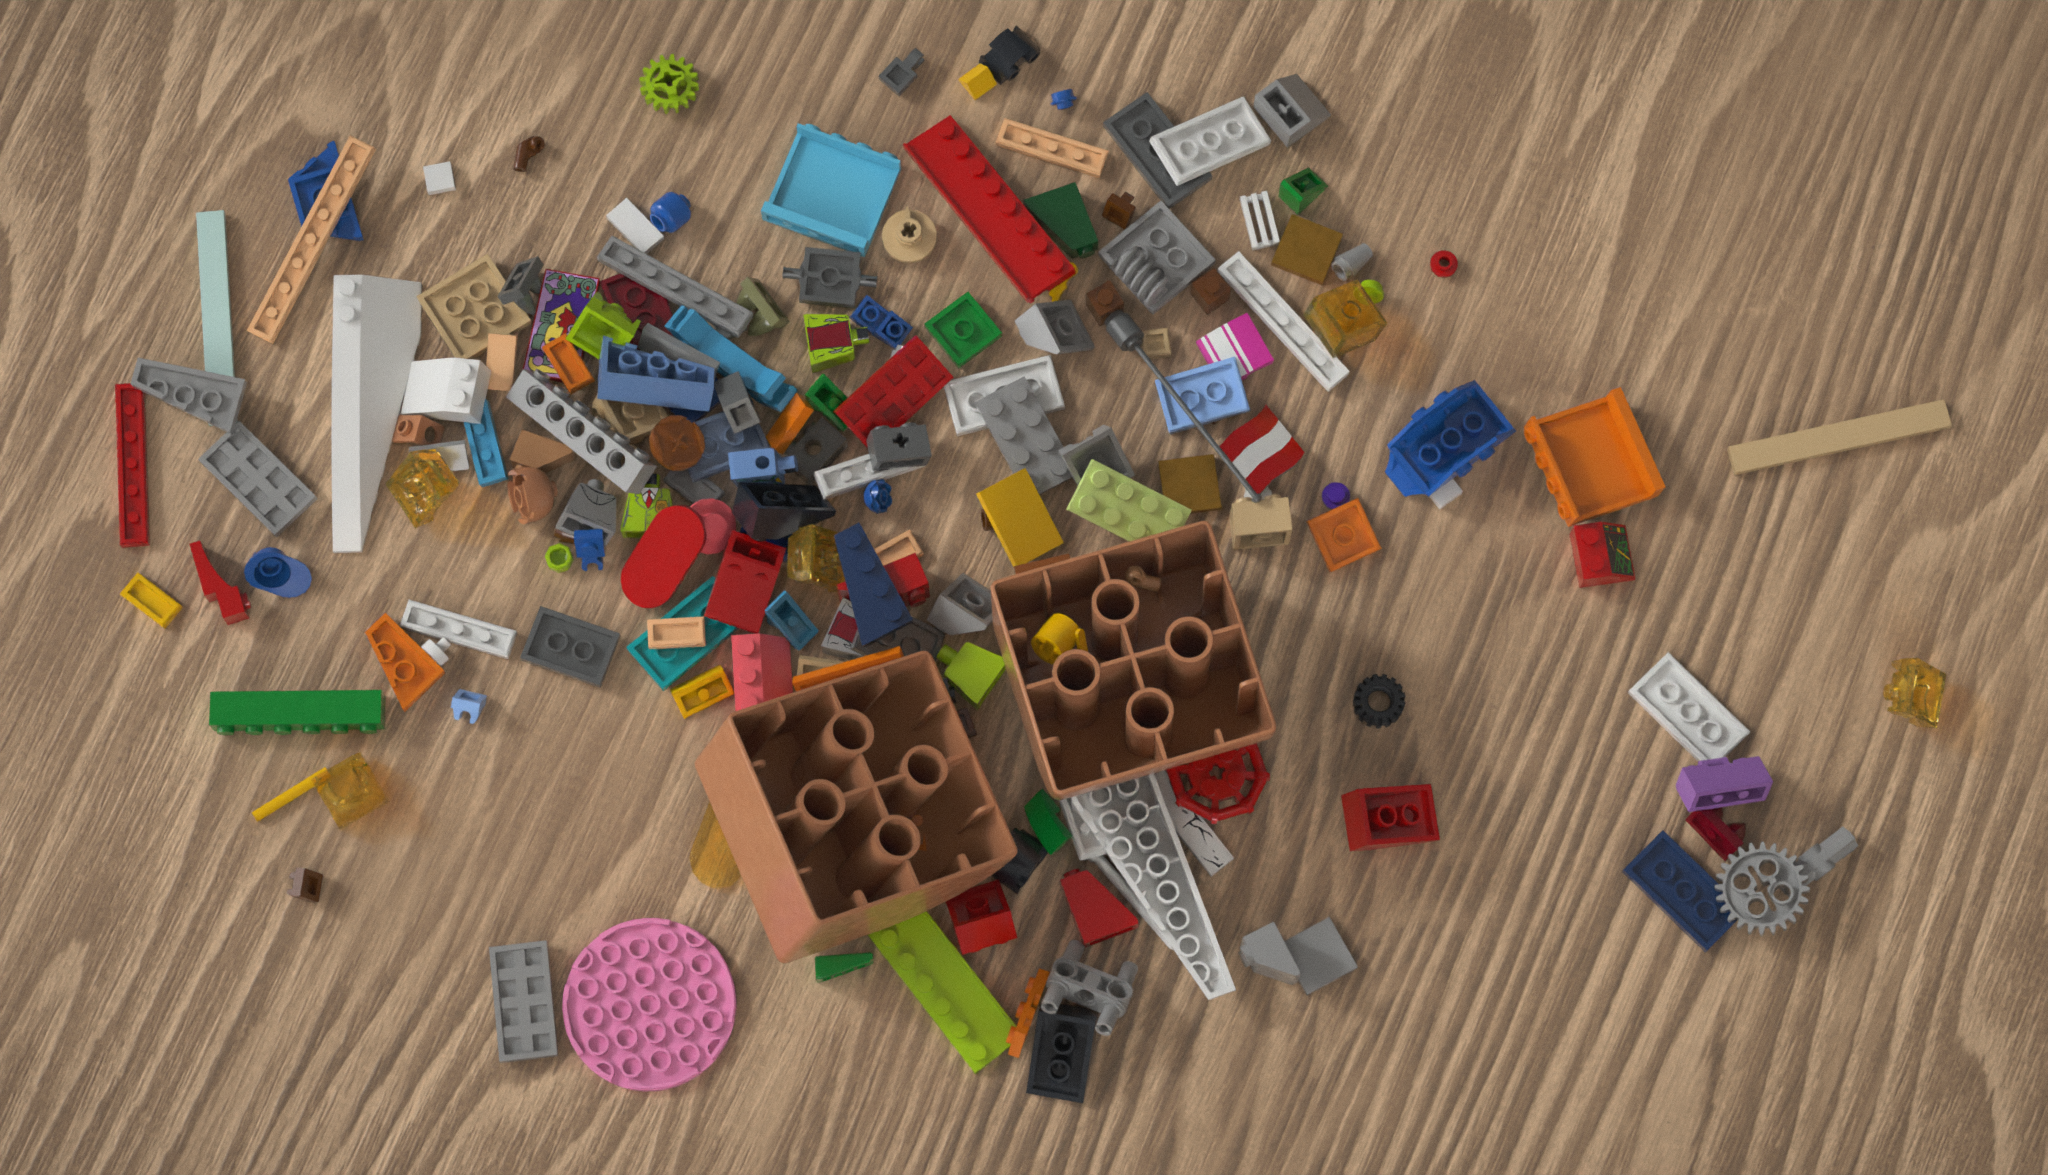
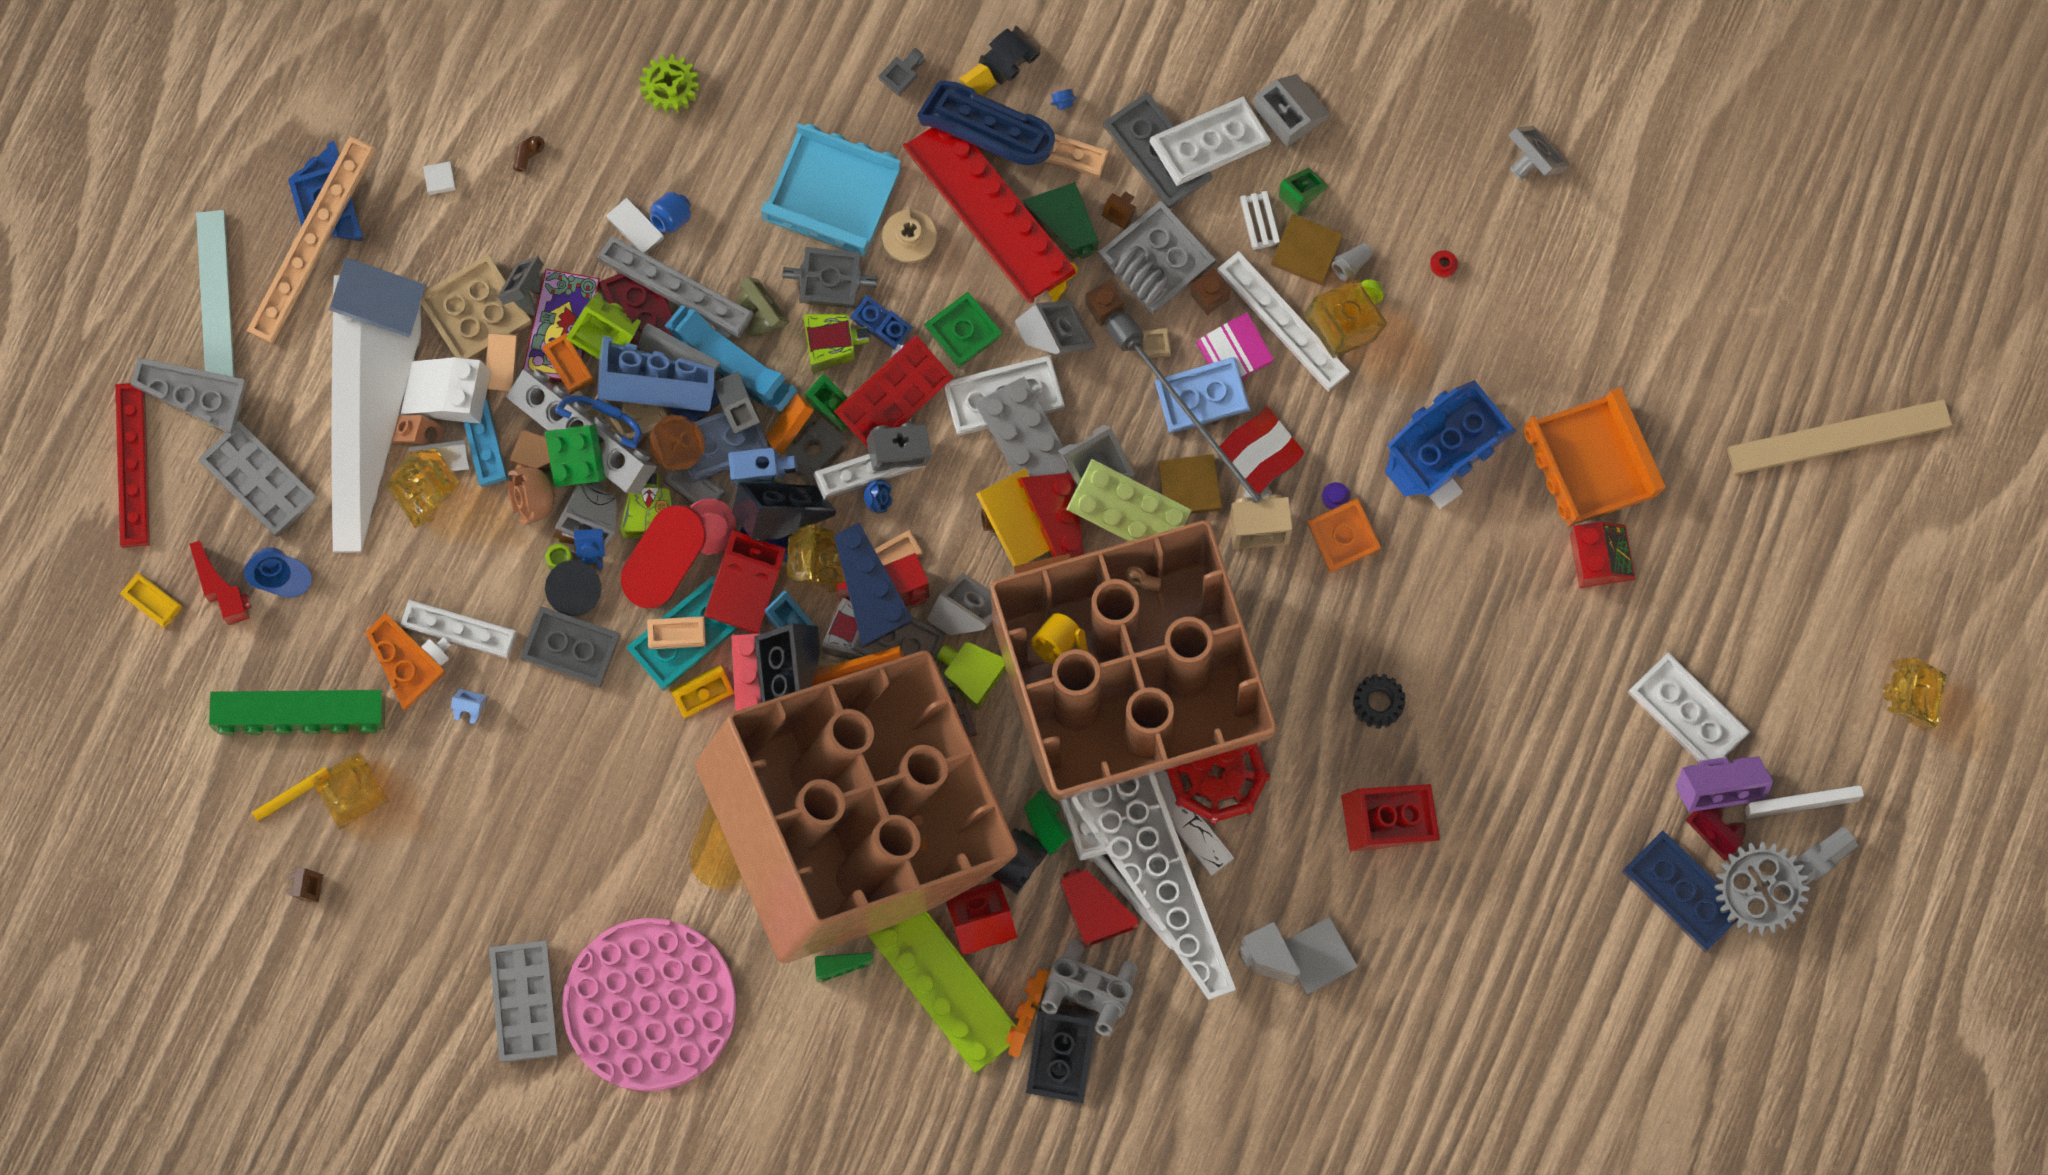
(377, 297): none -> sand blue tile
(573, 587): none -> black tile
(575, 455): none -> green plate
(605, 408): none -> blue piece
(787, 659): none -> black slope
(987, 123): none -> dark blue piece
(1049, 500): none -> red wing
(1537, 153): none -> light grey tile
(1804, 802): none -> white tile

